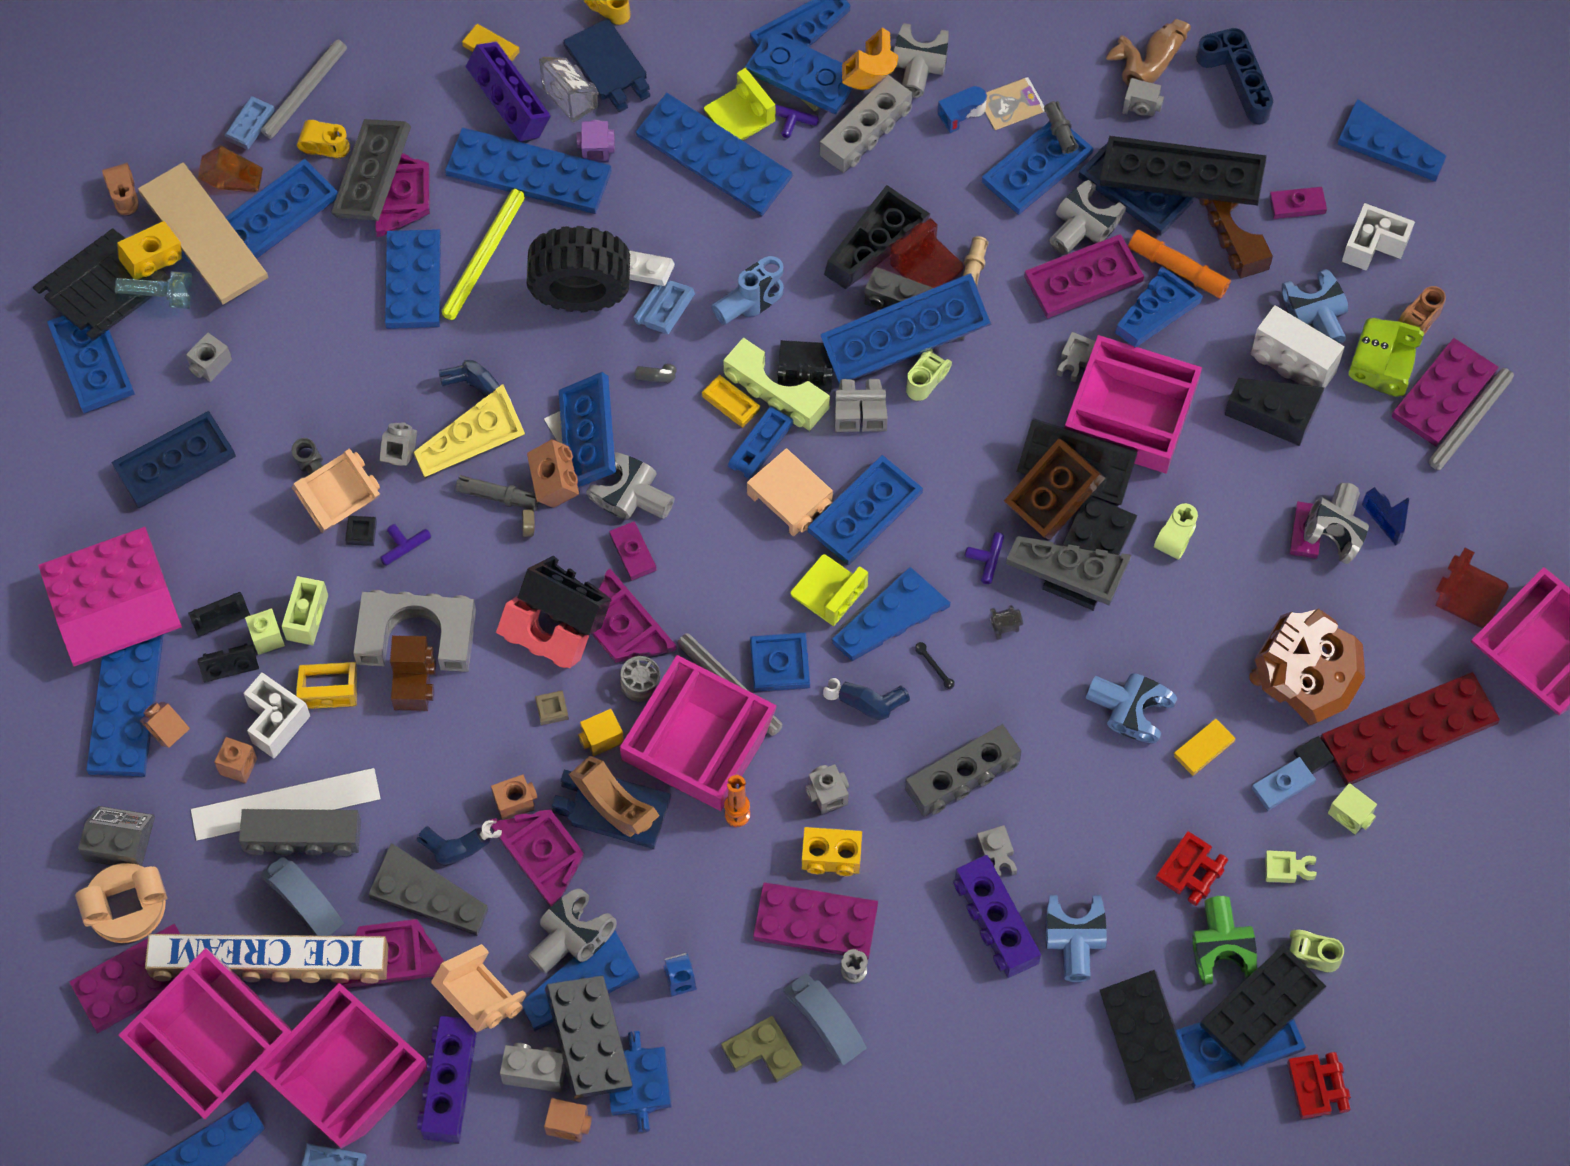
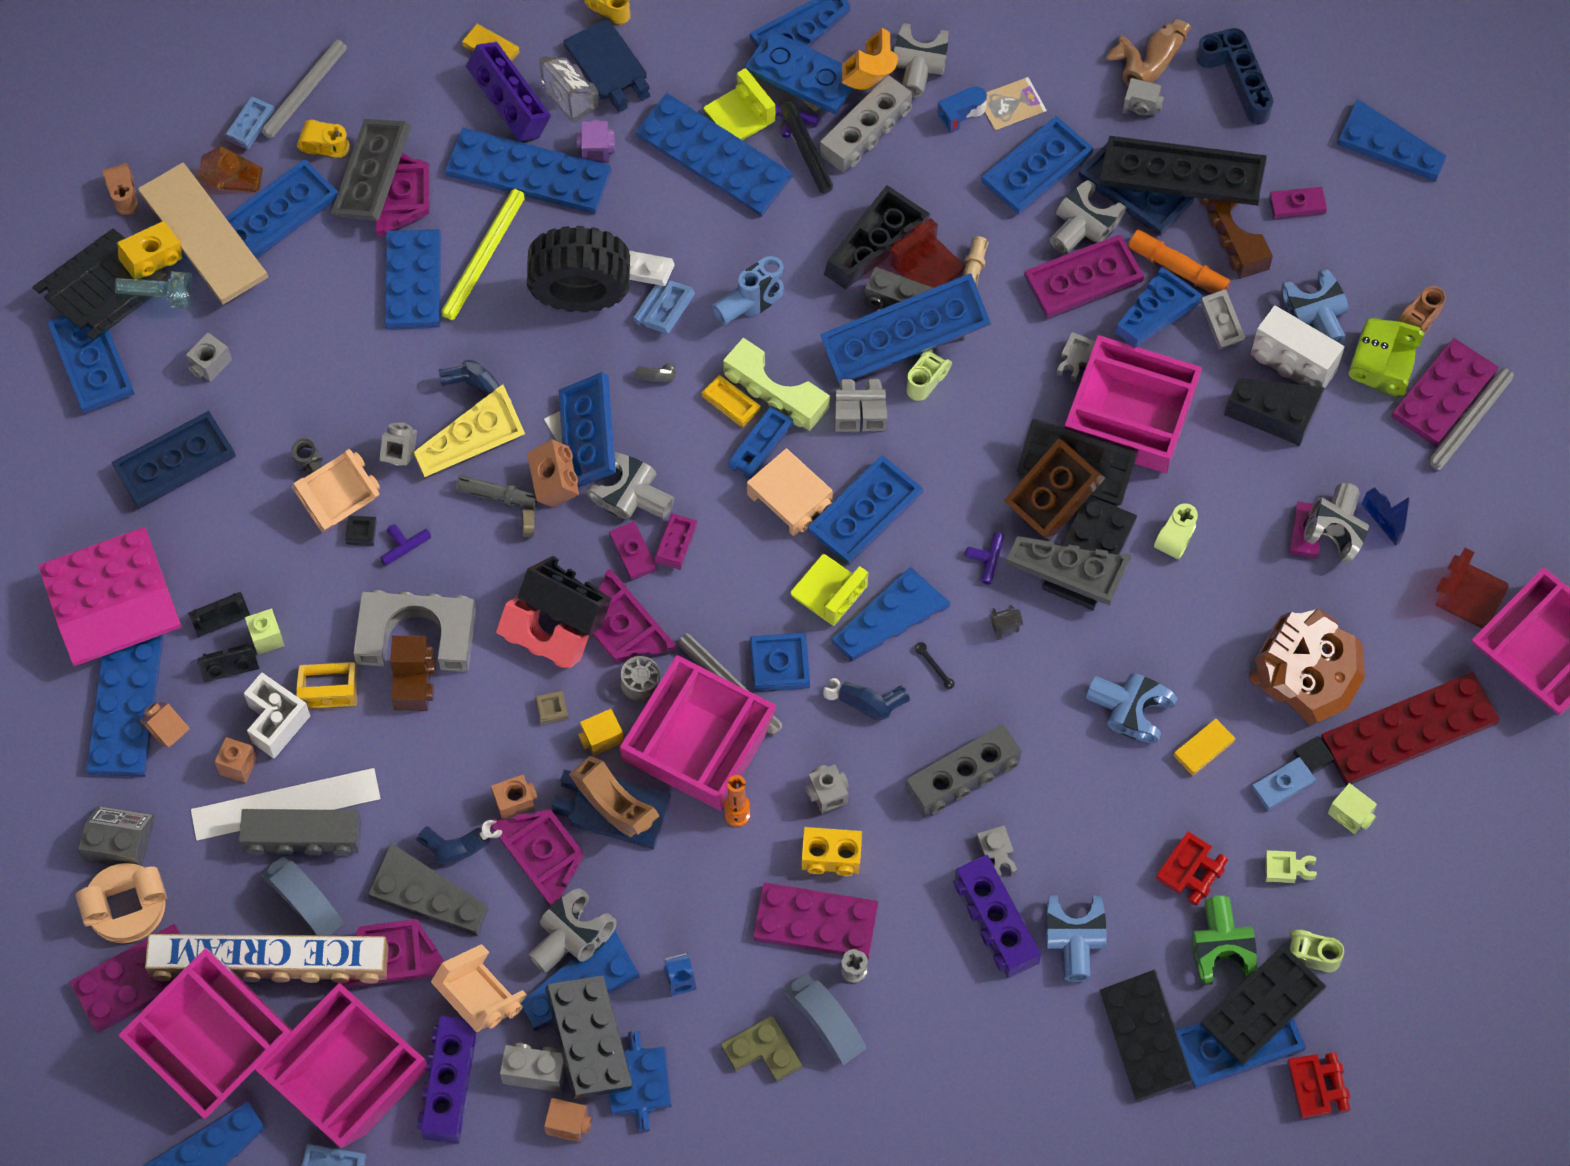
(305, 610): yellowish green brick -> none
(675, 541): none -> magenta plate
(804, 363): black hinge -> none
(806, 147): none -> black axle
(1060, 127): dark grey pin -> none
(1222, 319): none -> light grey plate
(1377, 231): white brick -> none

